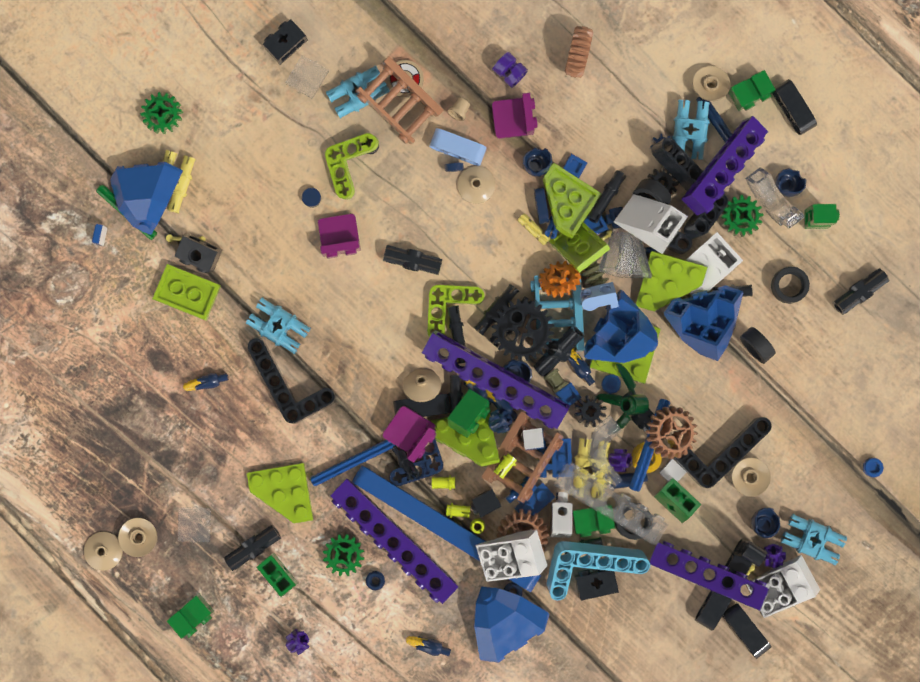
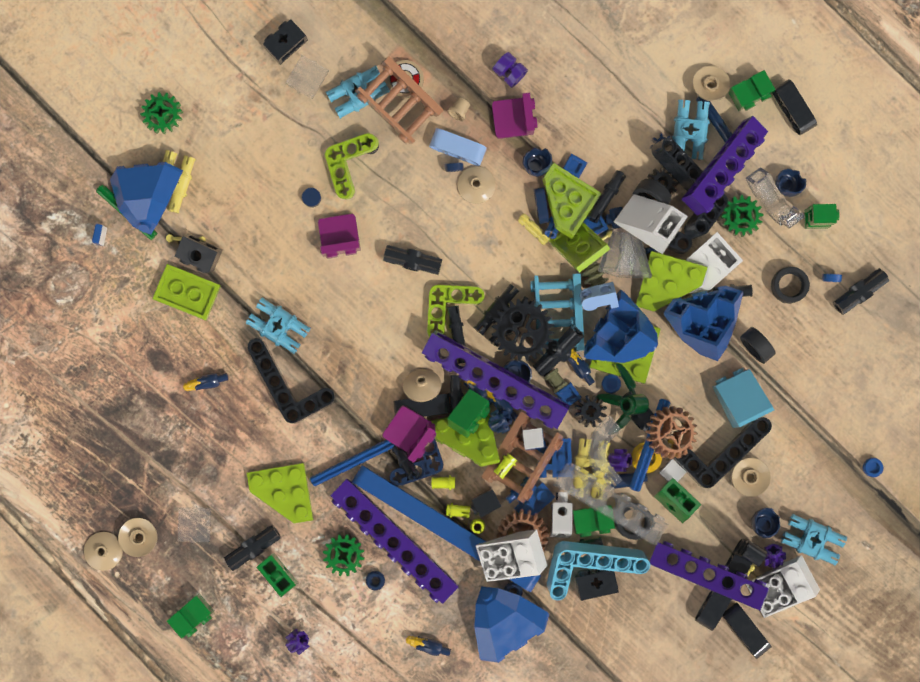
(559, 279): orange gear -> none
(579, 51): nougat gear -> none
(742, 398): none -> medium azure slope
(831, 278): none -> blue tile

